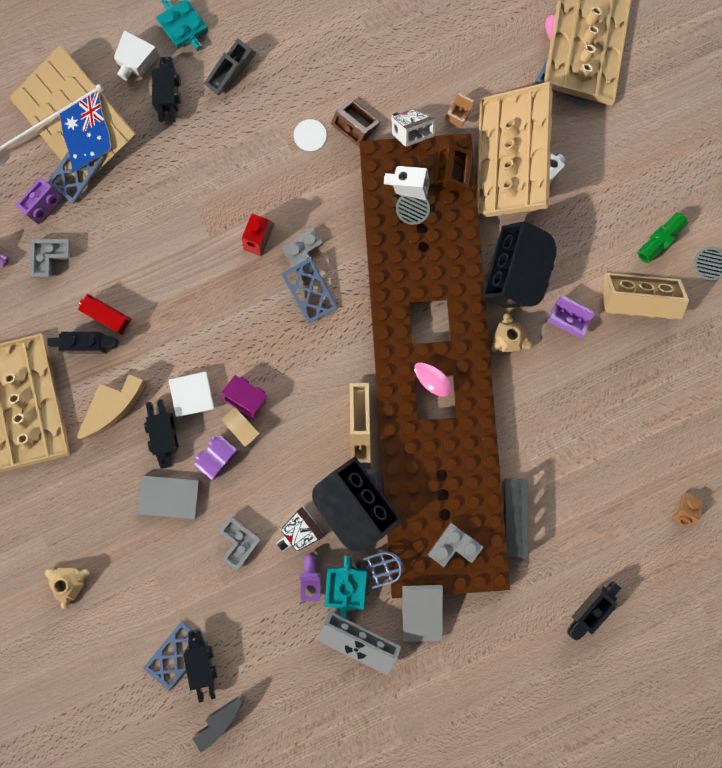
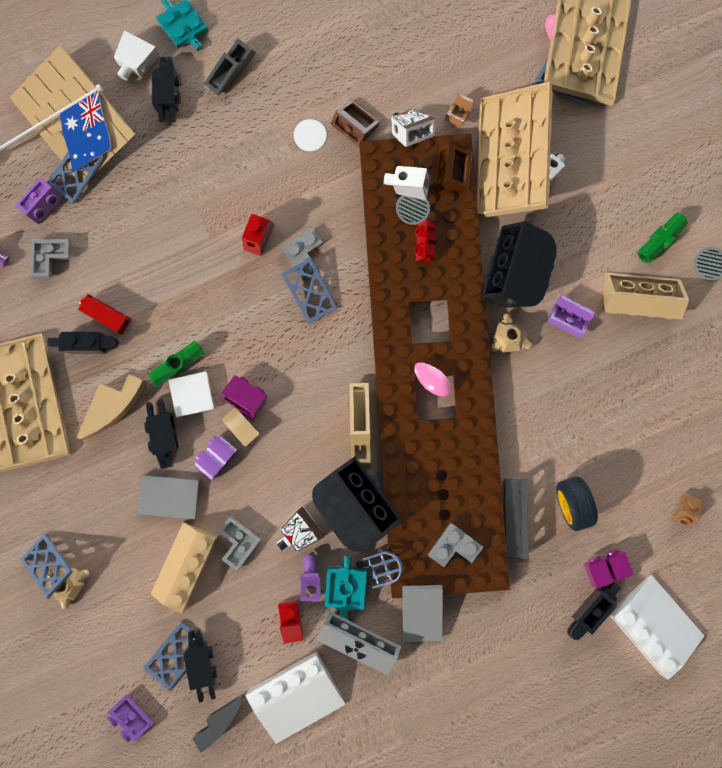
(60, 561): none -> sand blue window
(129, 719): none -> medium lavender bracket
(166, 371): none -> green piece
(184, 567): none -> tan slope
(290, 622): none -> red slope
(295, 697): none -> white slope
(425, 232): none -> red hinge
(576, 503): none -> black wheel
(609, 567): none -> magenta piece
(657, 627): none -> white slope

